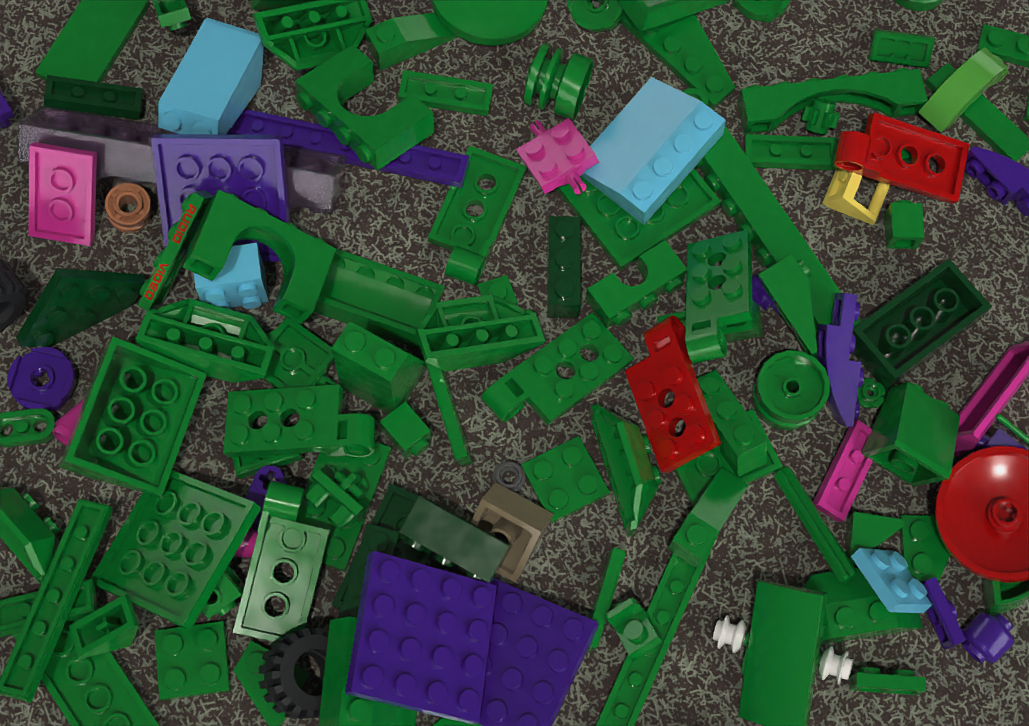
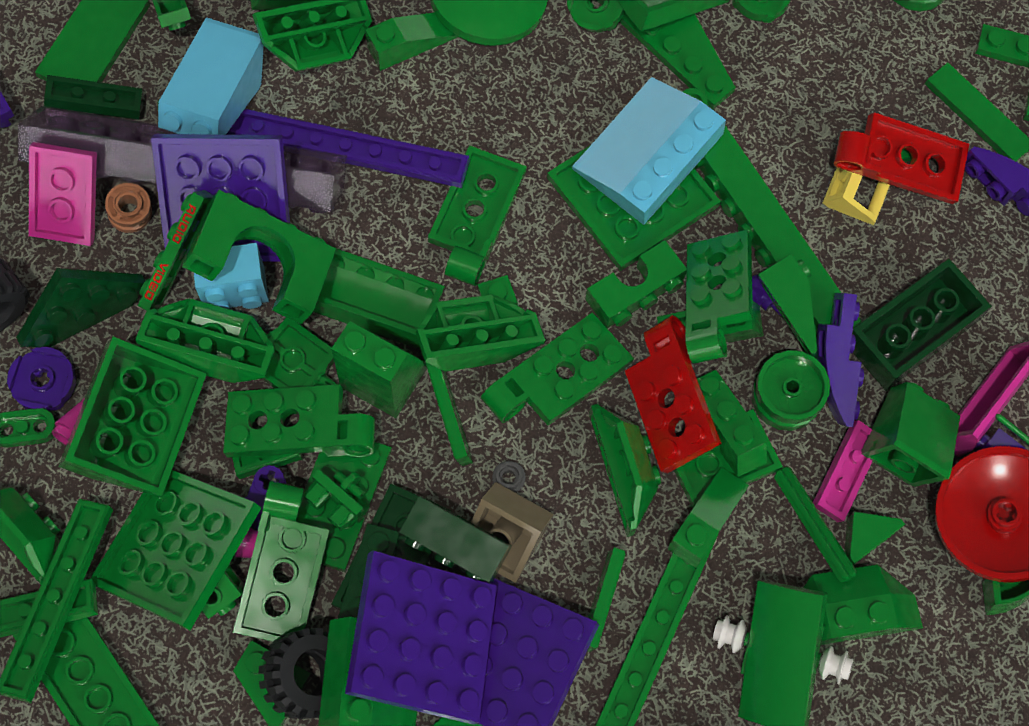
(105, 629): green slope -> none
(192, 661): green plate -> none
(373, 138): green arch -> none
(406, 431): green brick -> none
(447, 92): green plate -> none
(557, 156): dark pink plate -> none
(558, 81): green wheel -> none
(563, 267): dark green brick -> none
(565, 479): green plate -> none
(633, 627): green bracket -> none
(791, 151): green plate -> none
(820, 116): green gear -> none
(871, 401): green plate -> none
(891, 93): green arch -> none
(892, 581): medium azure plate -> none
(901, 48): green plate -> none
(901, 682): green plate -> none
(903, 225): green brick -> none
(922, 547): green wing -> none
(943, 616): dark purple plate -> none
(963, 89): bright green arch -> none
(988, 637): dark purple head -> none

